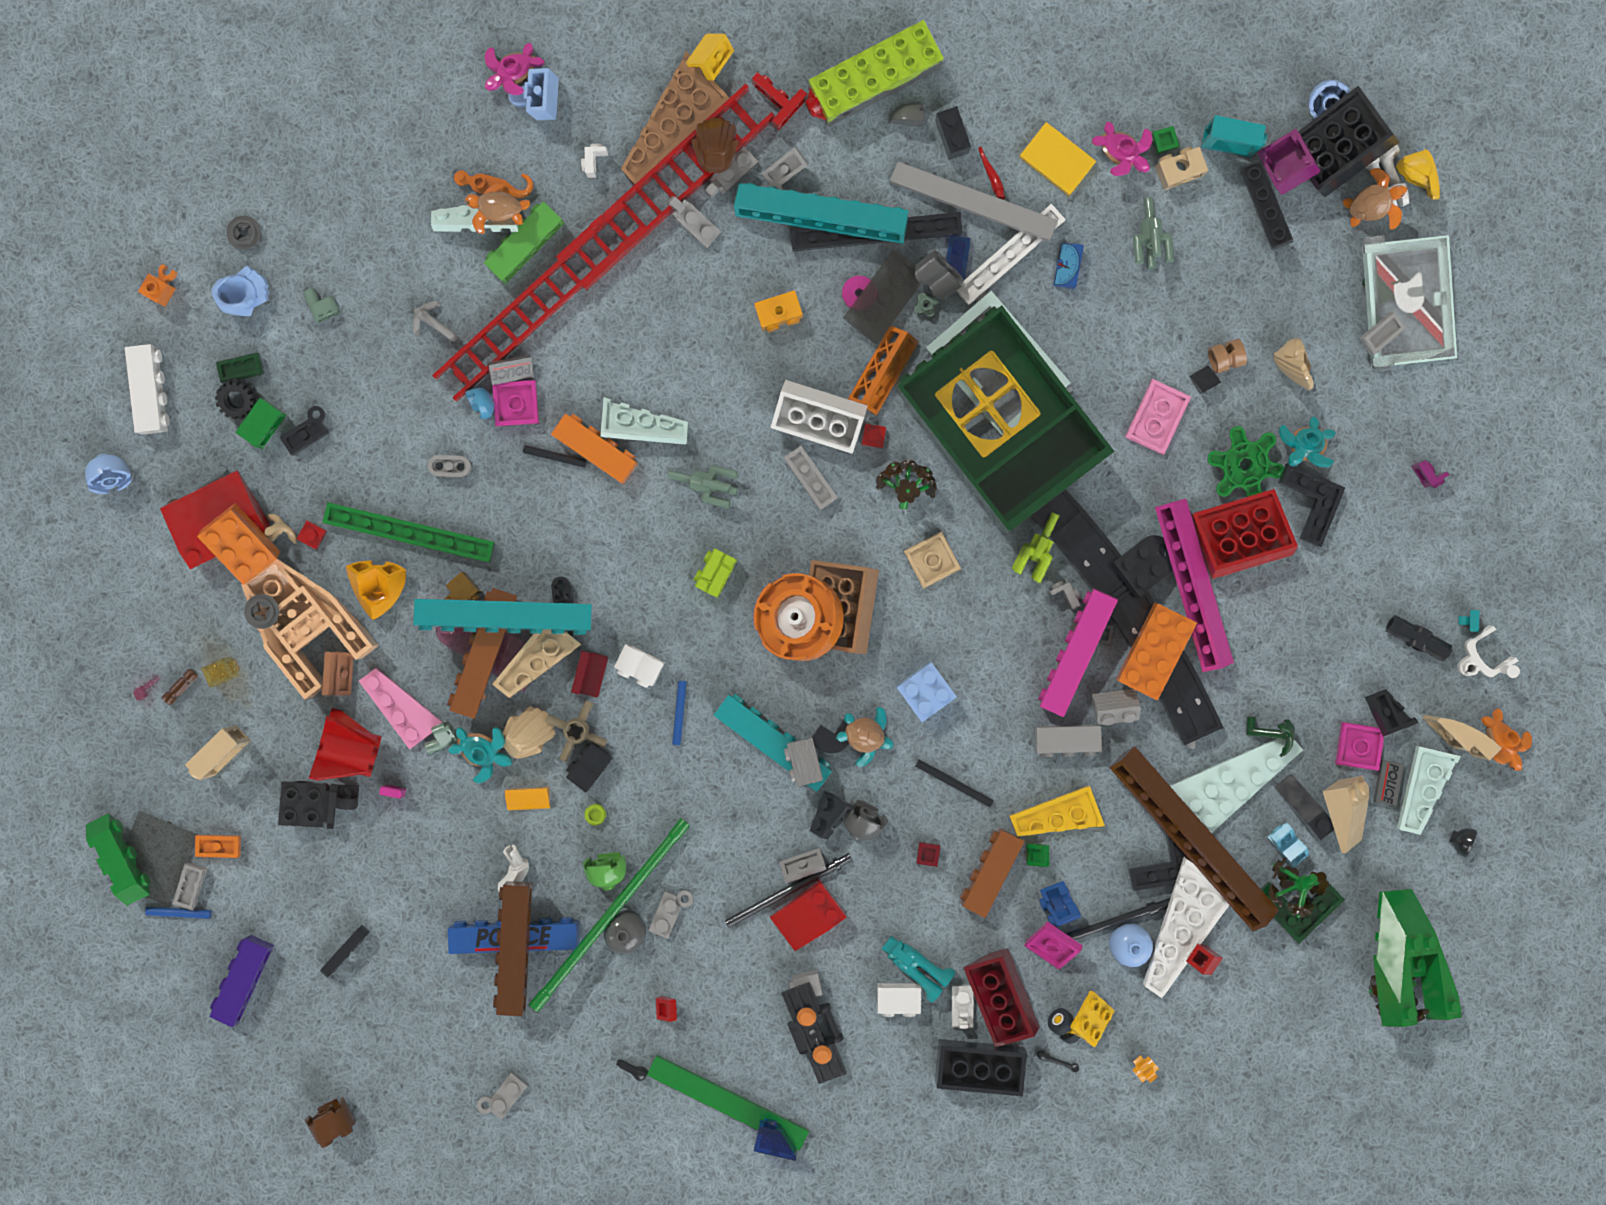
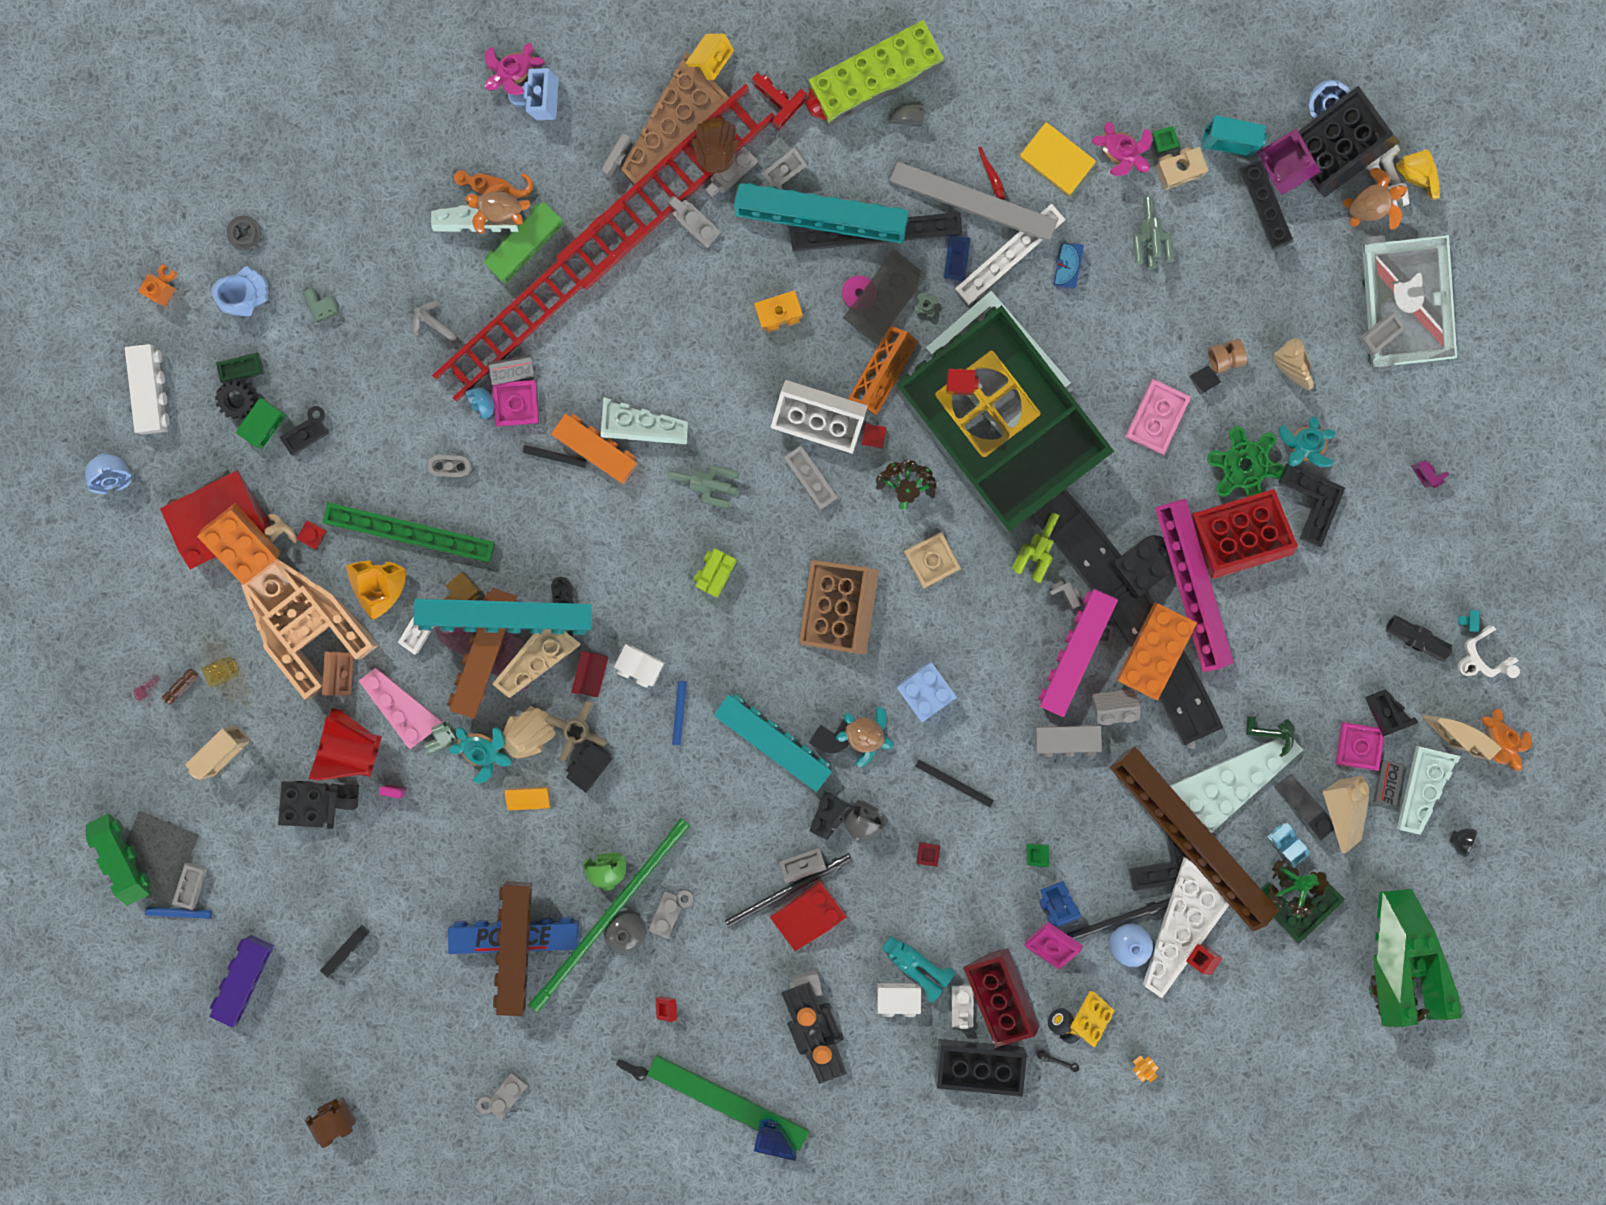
(218, 846): orange plate -> none
(253, 607): dark grey gear -> none
(413, 639): none -> white plate
(518, 866): white arm -> none
(589, 162): white bracket -> none
(595, 814): lime tile -> none
(616, 156): none -> light grey plate
(798, 617): orange piece -> none
(804, 762): light grey brick -> none
(938, 275): dark grey brick -> none
(952, 133): black brick -> none
(961, 382): none -> red brick
(992, 872): dark orange brick -> none
(1059, 814): yellow wing -> none

